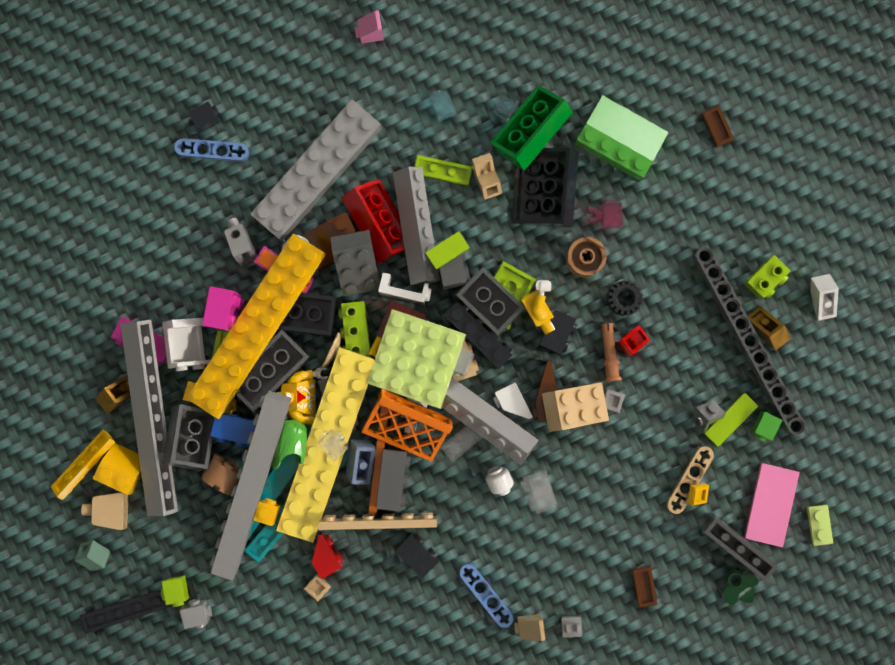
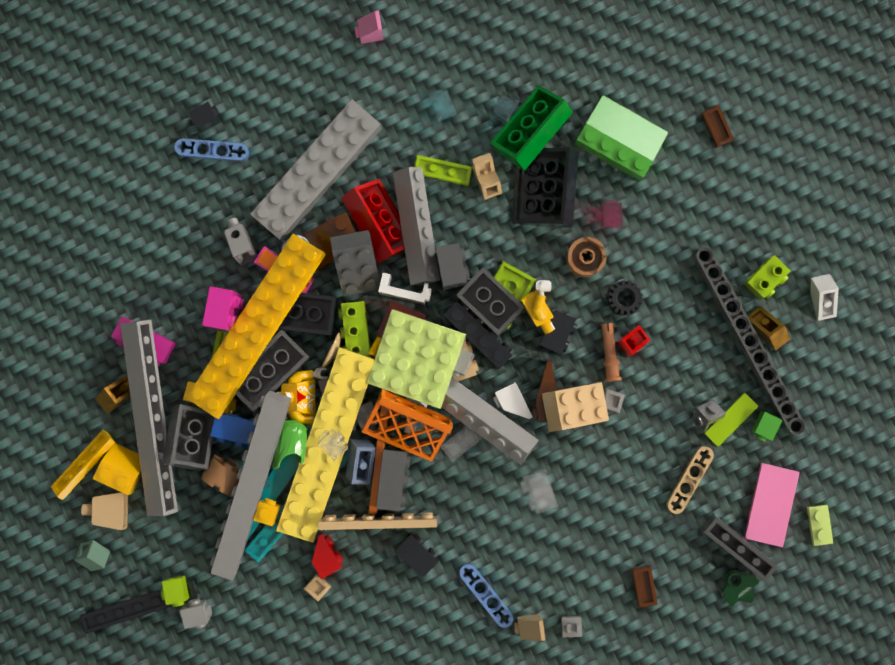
(184, 344): white panel -> none
(364, 413): none -> dark grey brick
(447, 250): lime tile -> none
(499, 480): white head -> none
(698, 494): yellow tile -> none

